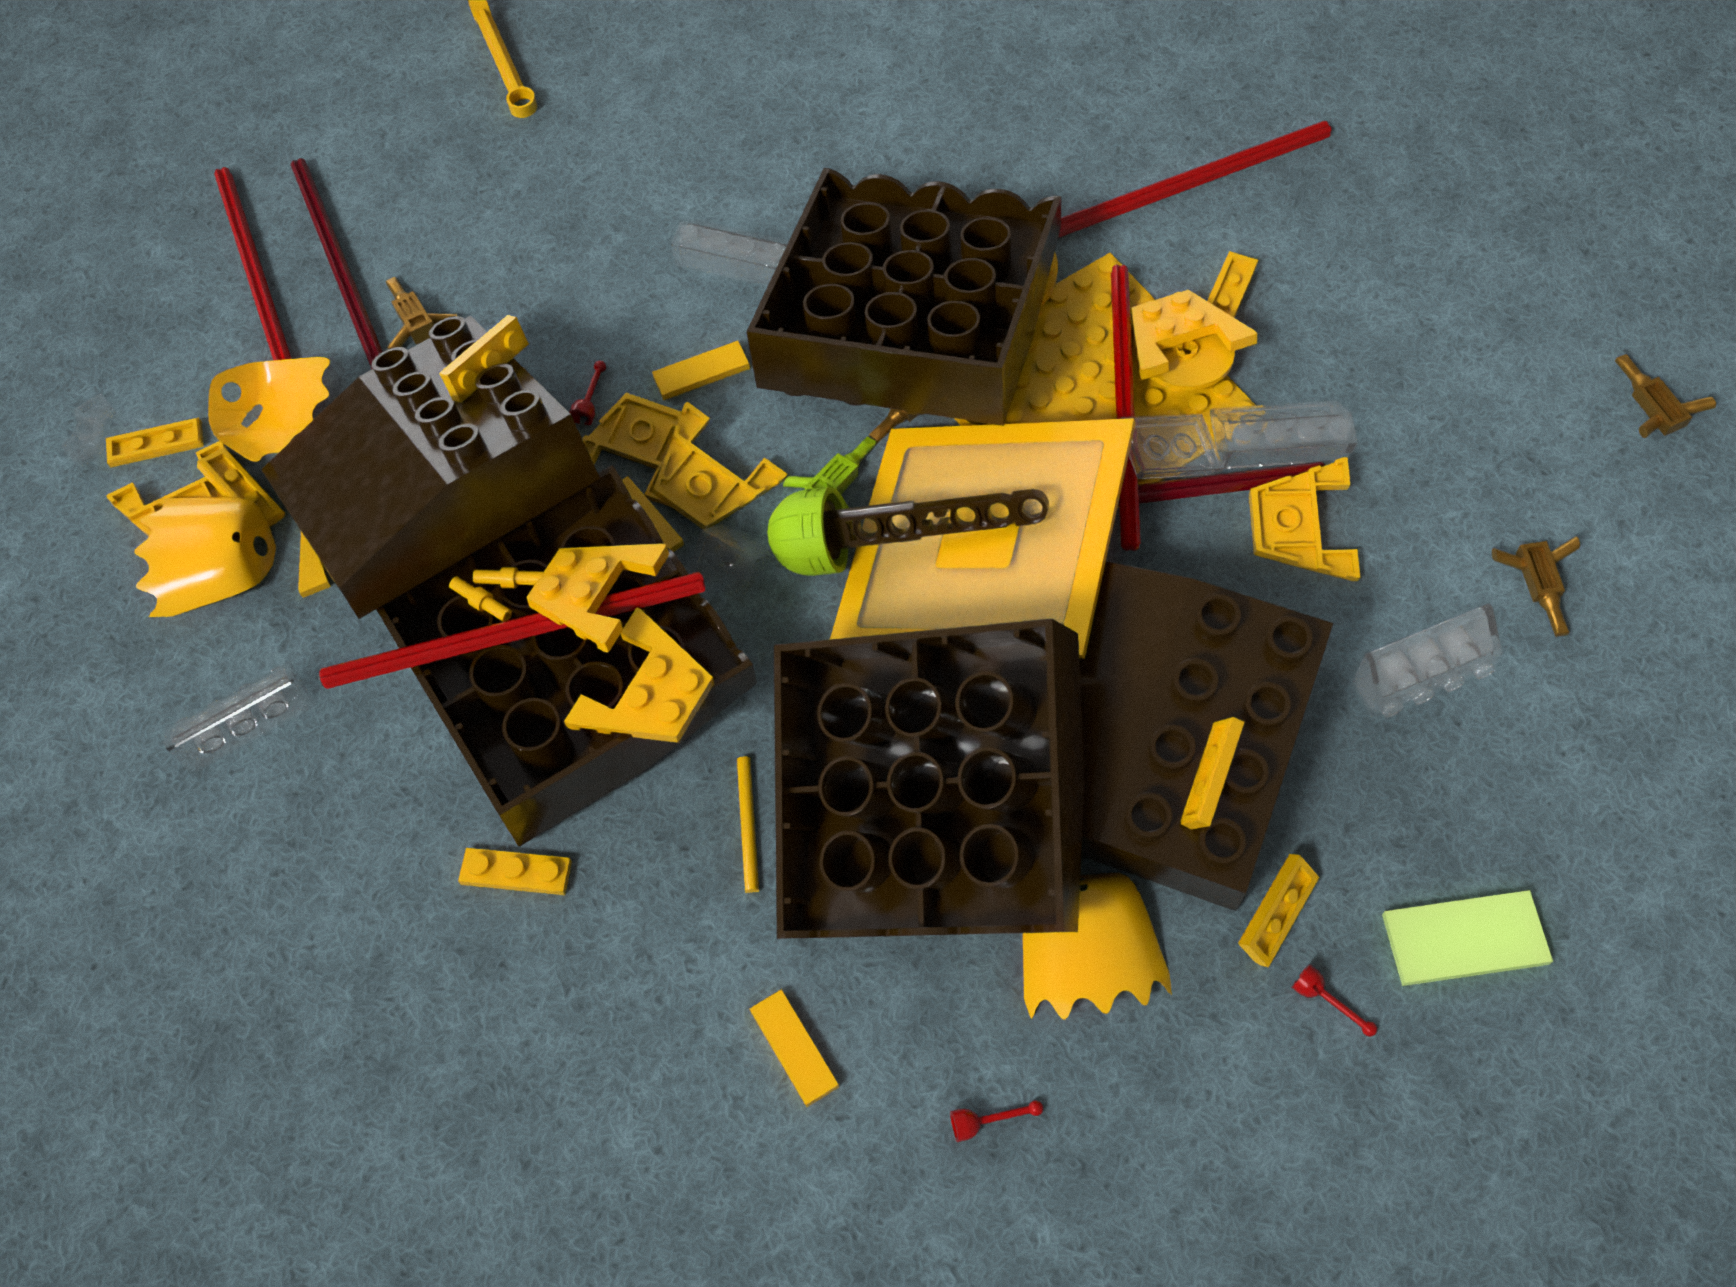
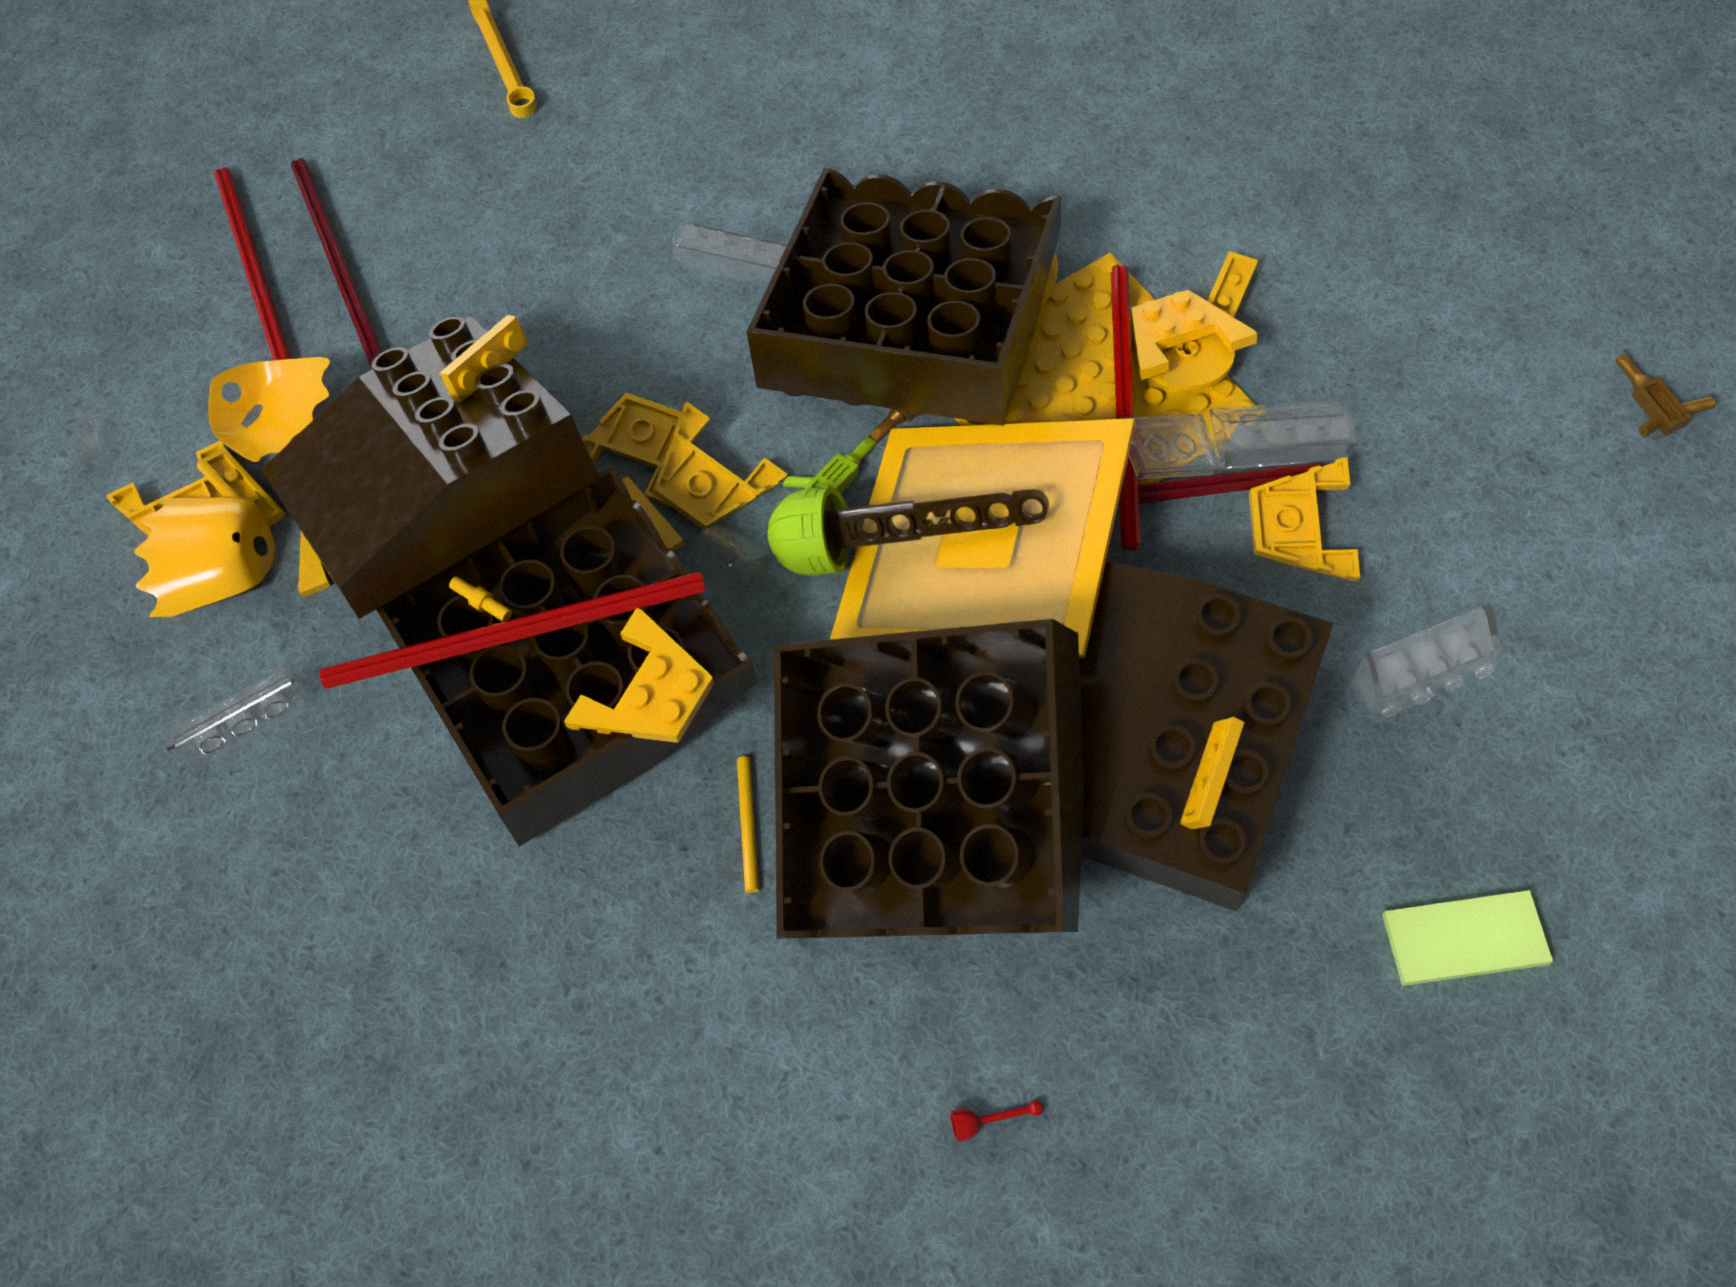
(154, 442): yellow tile -> none
(412, 314): pearl gold piece -> none
(507, 577): yellow bar -> none
(515, 871): yellow plate -> none
(580, 581): yellow wing -> none
(585, 406): red hinge -> none
(700, 370): yellow tile -> none
(794, 1048): yellow tile -> none
(1106, 955): yellow piece -> none
(1194, 177): red axle -> none
(1278, 910): yellow plate -> none
(1312, 985): red hinge -> none
(1542, 576): pearl gold piece -> none

